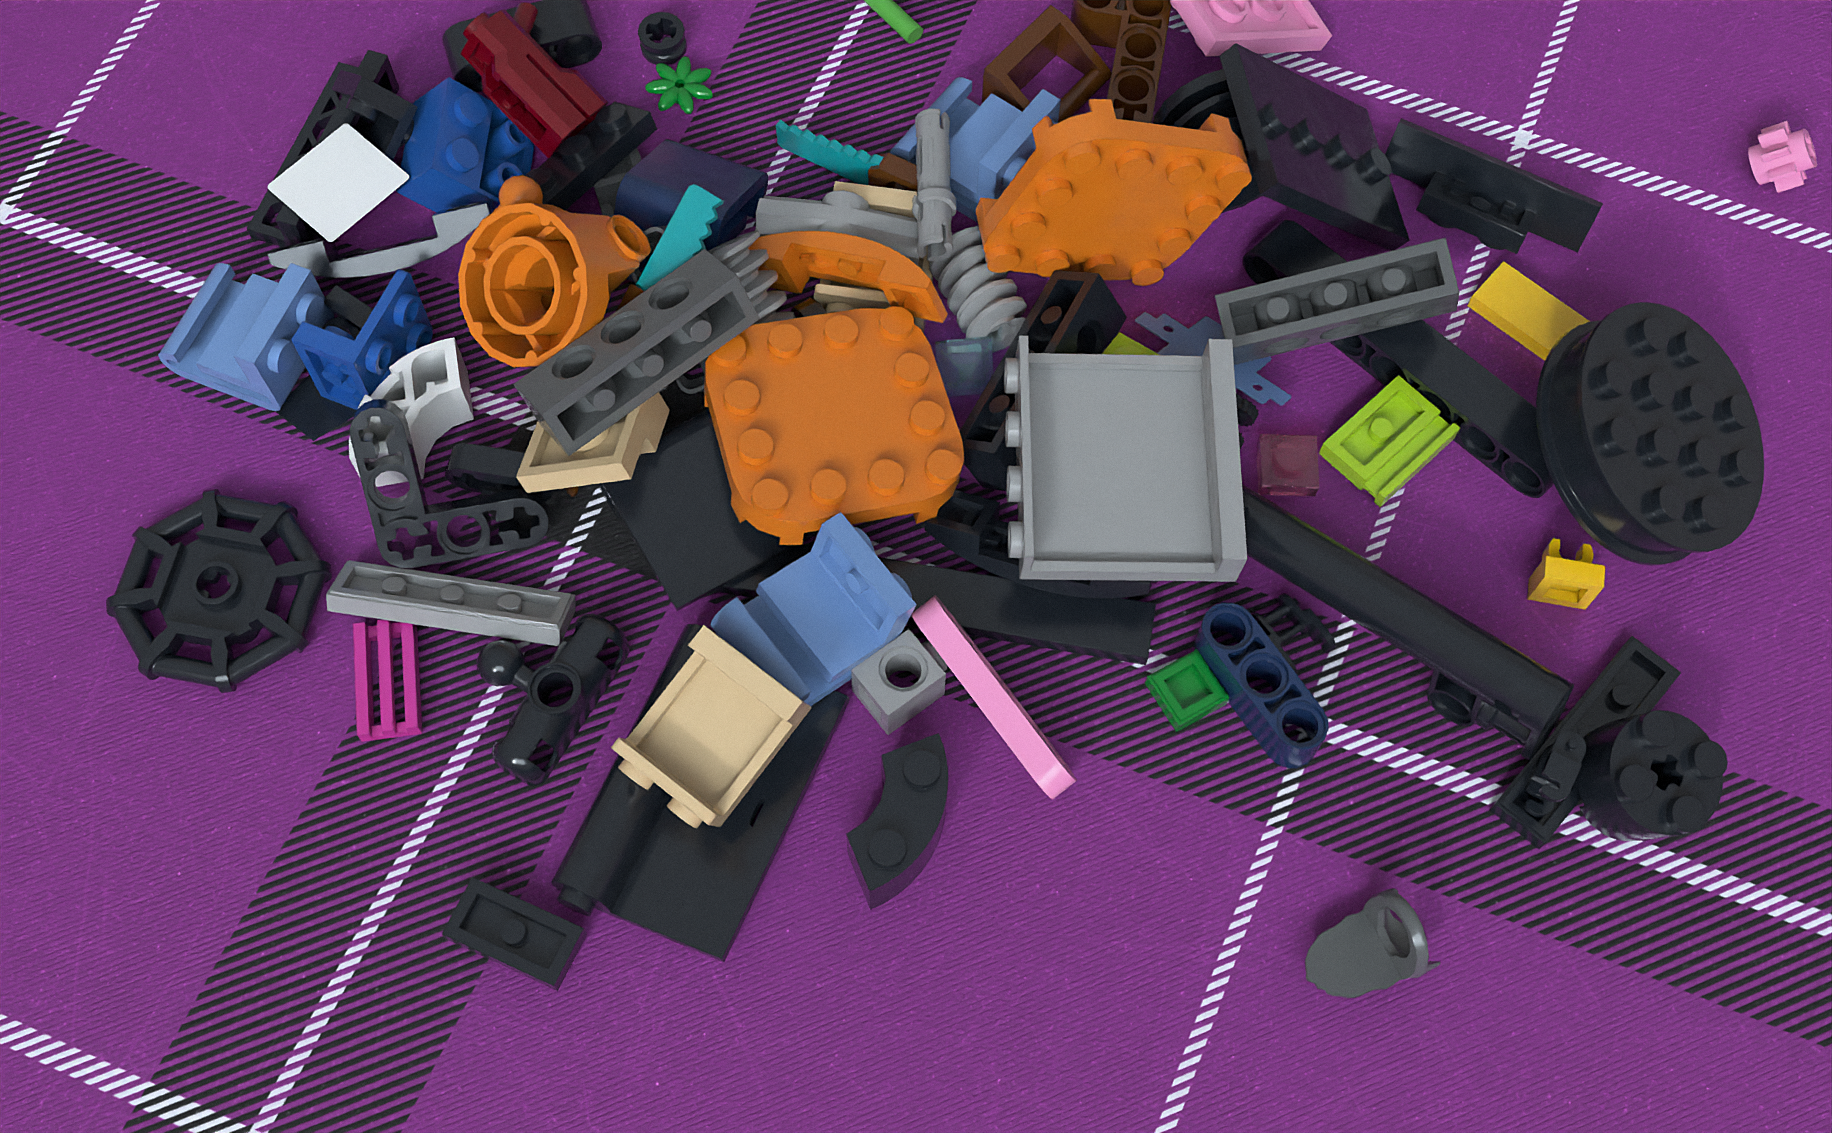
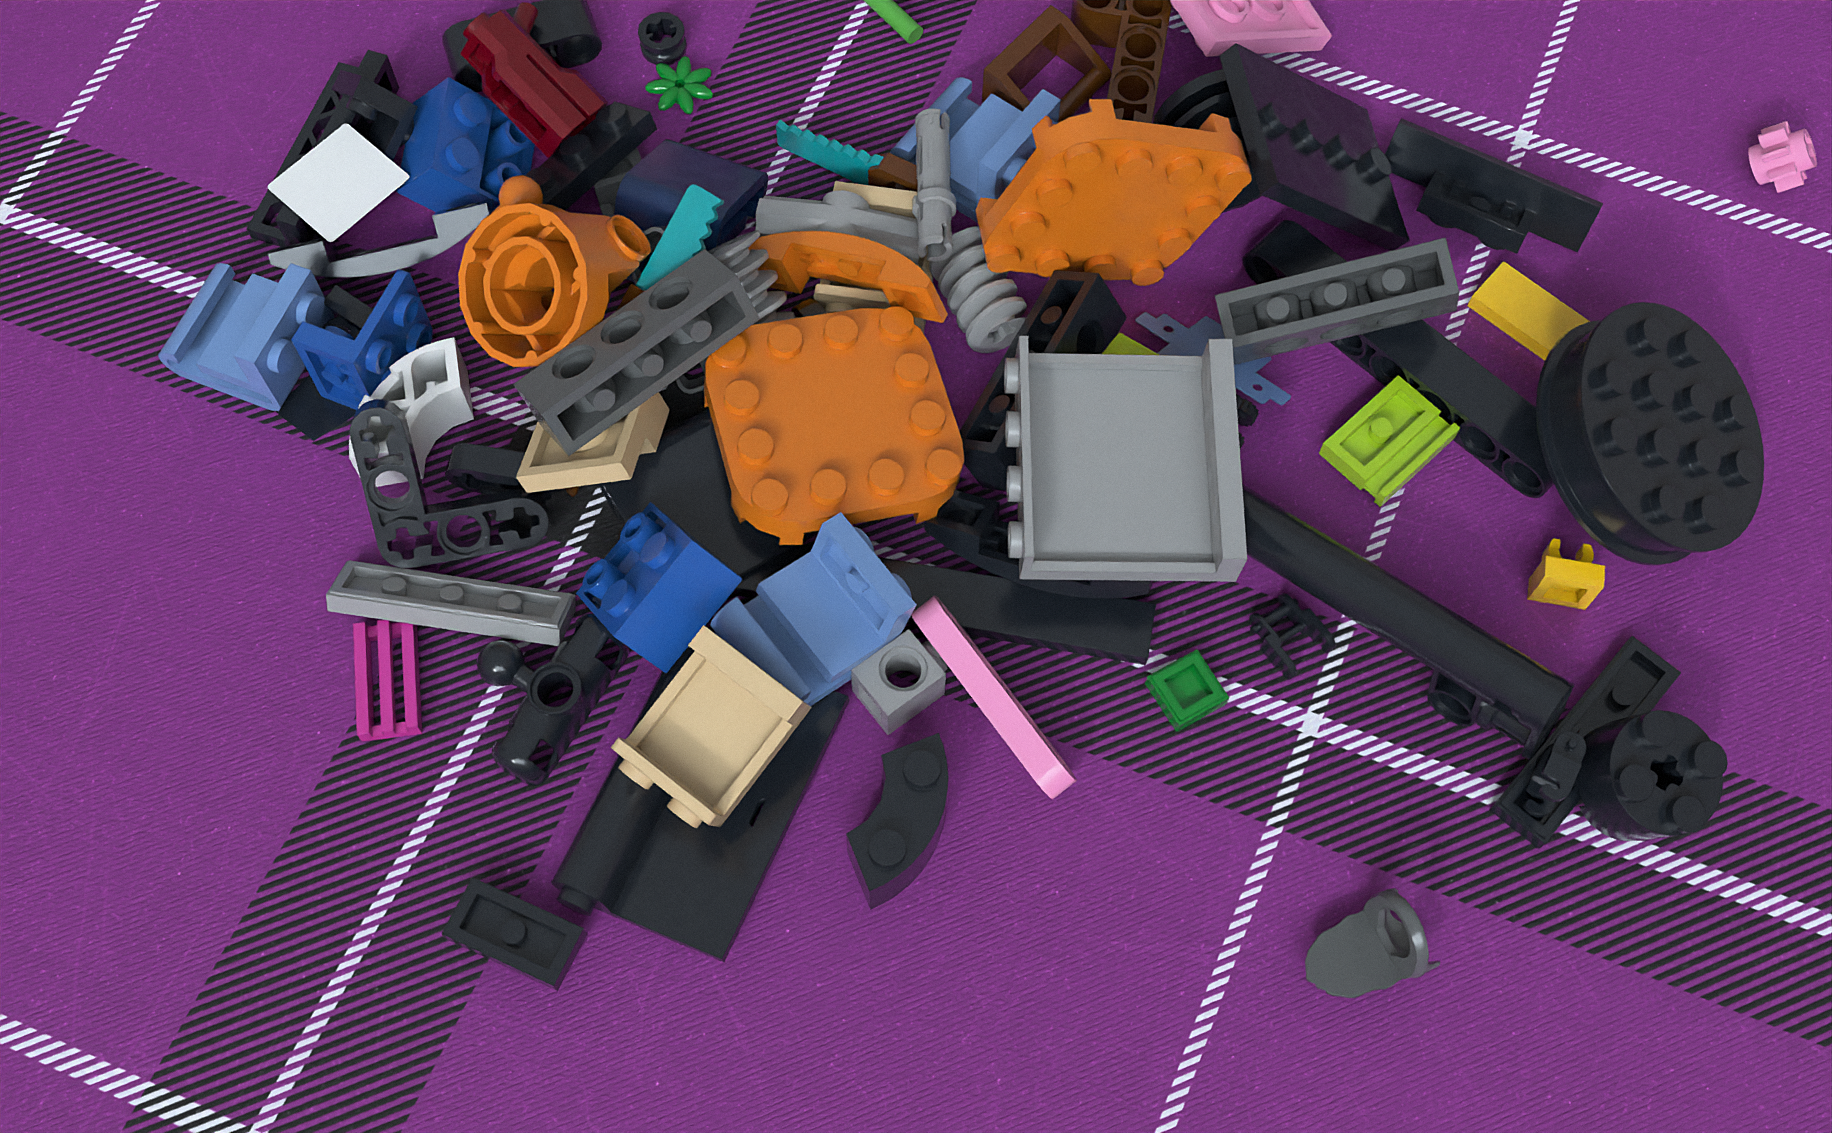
(234, 616): black plate -> none
(657, 587): none -> blue slope
(965, 364): clear light blue slope -> none
(1261, 713): dark blue beam -> none
(1287, 465): clear pink plate -> none

